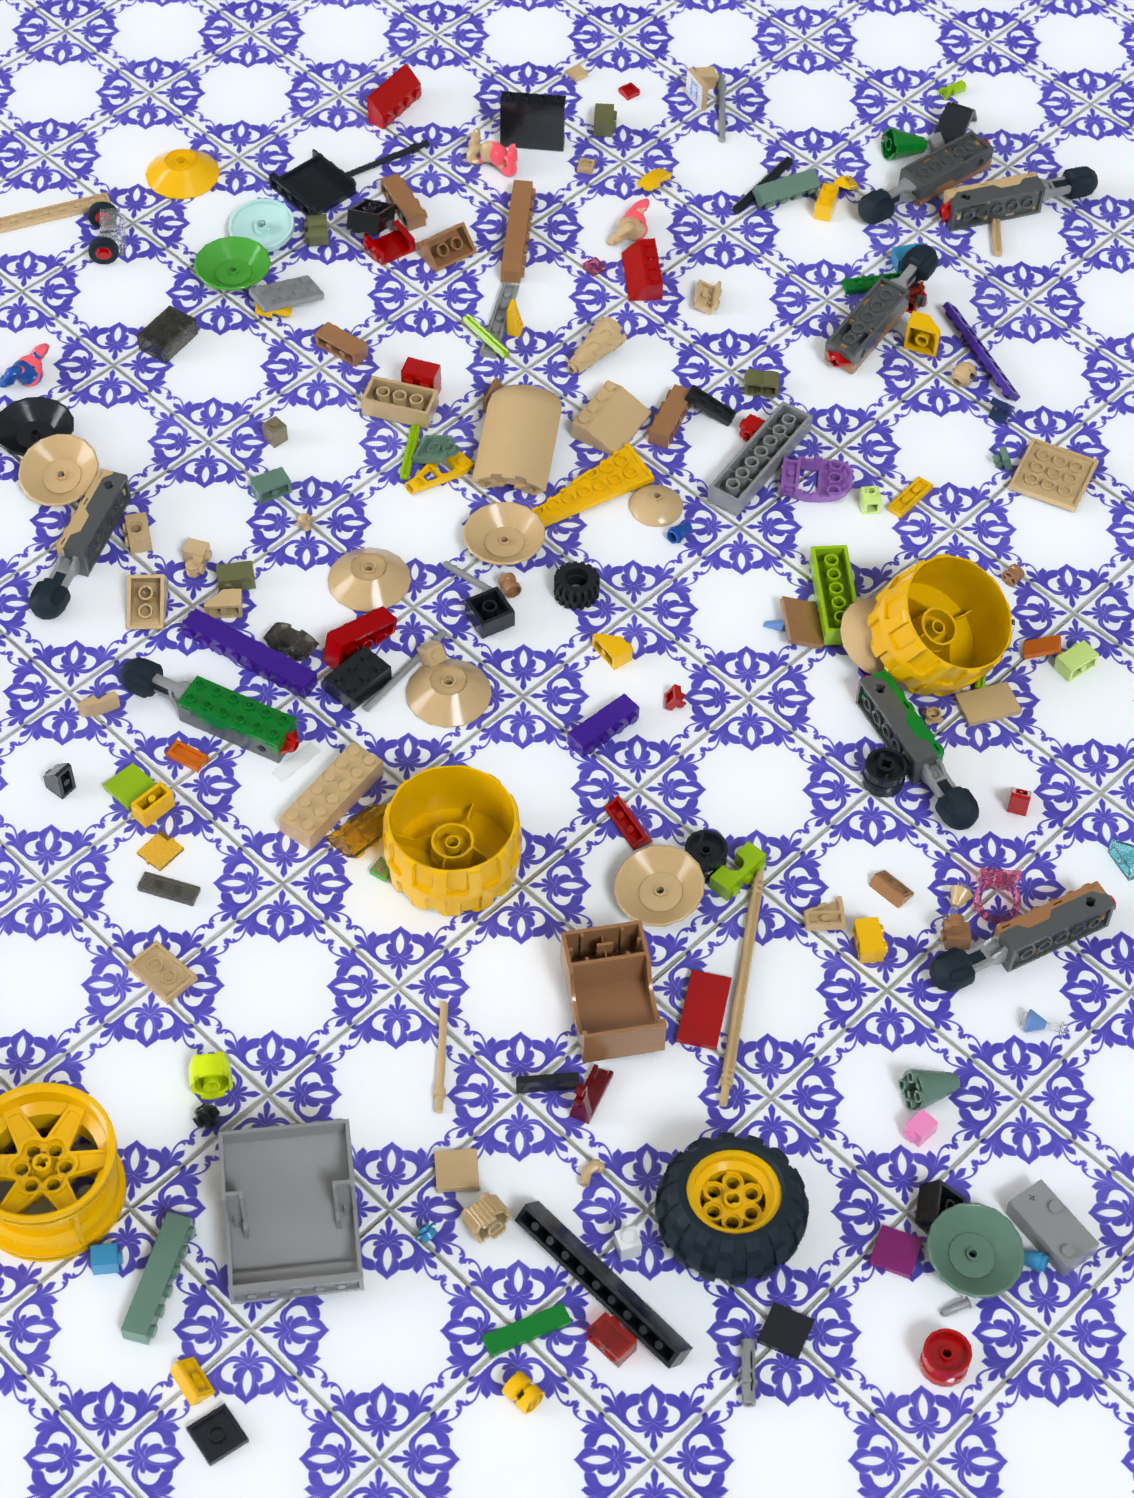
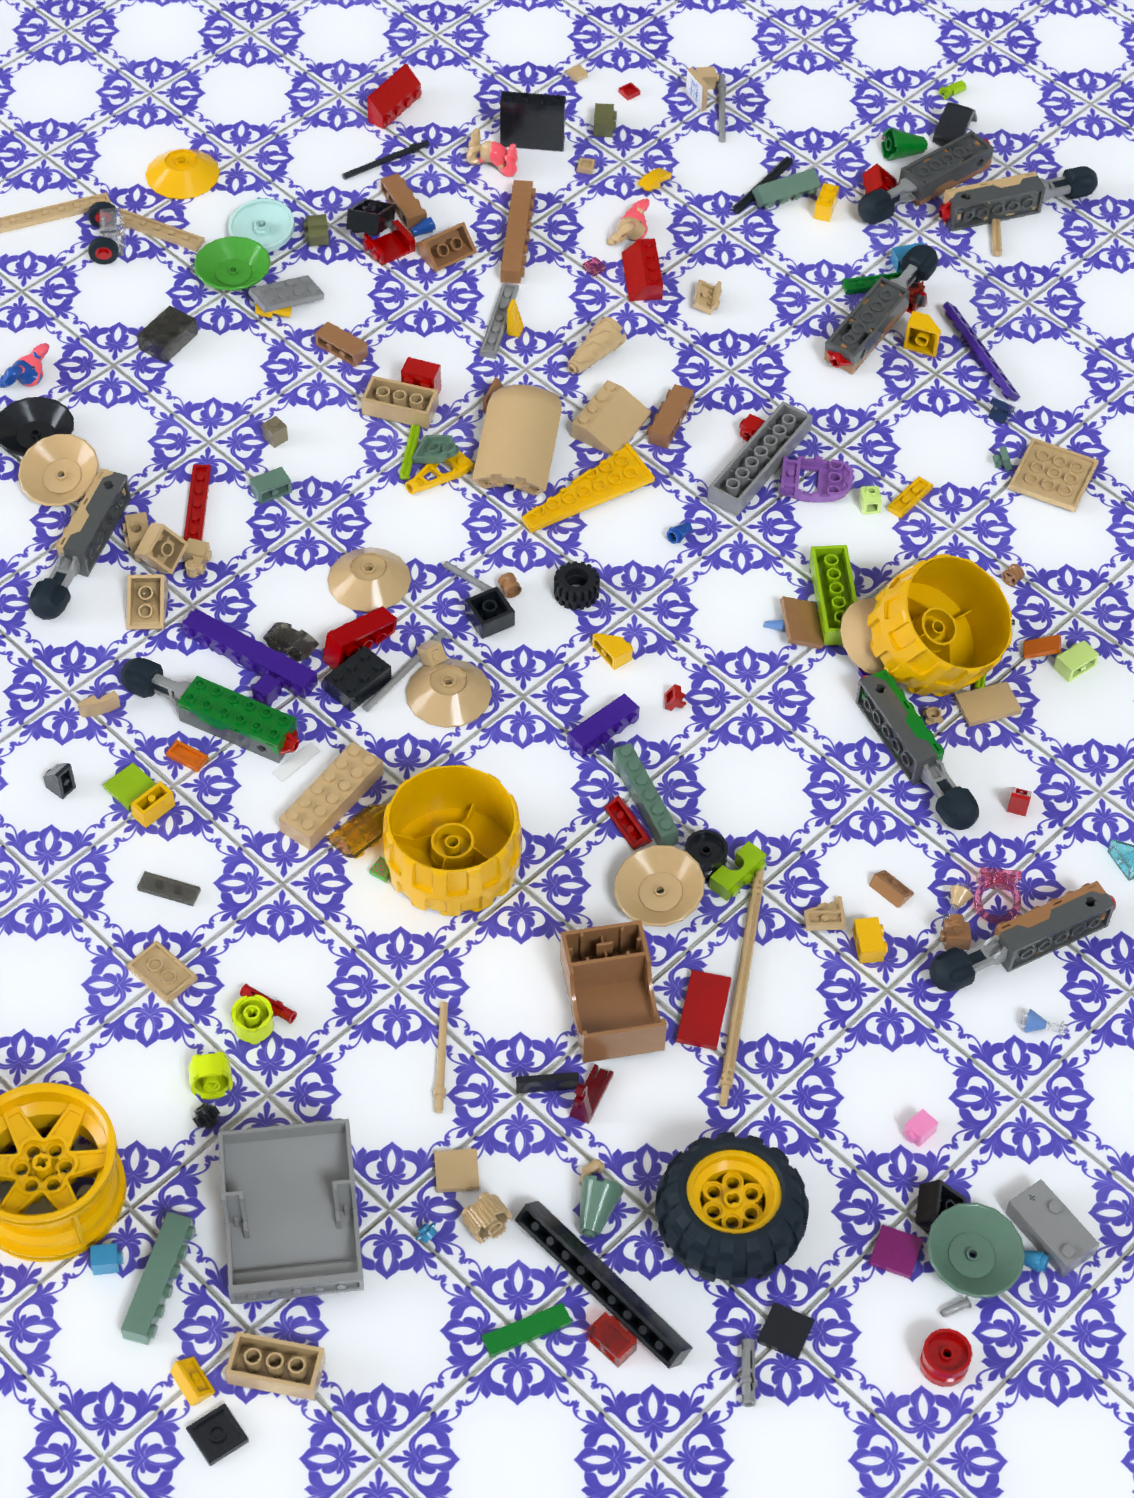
(160, 851): clear yellow piece -> none
(161, 548): none -> tan piece
(162, 231): none -> tan tile
(197, 502): none -> red tile
(225, 604): tan slope -> none
(236, 575): olive brick -> none
(252, 1018): none -> neon yellow brick
(266, 689): none -> dark purple brick
(275, 1366): none -> tan brick
(277, 1006): none -> red pin
(304, 520): tan plant -> none
(314, 185): black panel -> none
(423, 227): none -> blue cone
(485, 335): lime axle -> none
(504, 533): tan dish -> none
(520, 1390): yellow wheel -> none
(597, 1204): none -> sand green cone
(627, 1243): white brick -> none
(645, 795): none -> sand green brick
(656, 505): tan dish -> none
(710, 405): black tile -> none
(761, 383): olive brick -> none
(846, 182): yellow slope -> none
(878, 178): none -> red slope
(884, 772): black wheel -> none
(926, 1087): sand green cone -> none
(936, 141): light grey tile -> none
(963, 374): tan head -> none

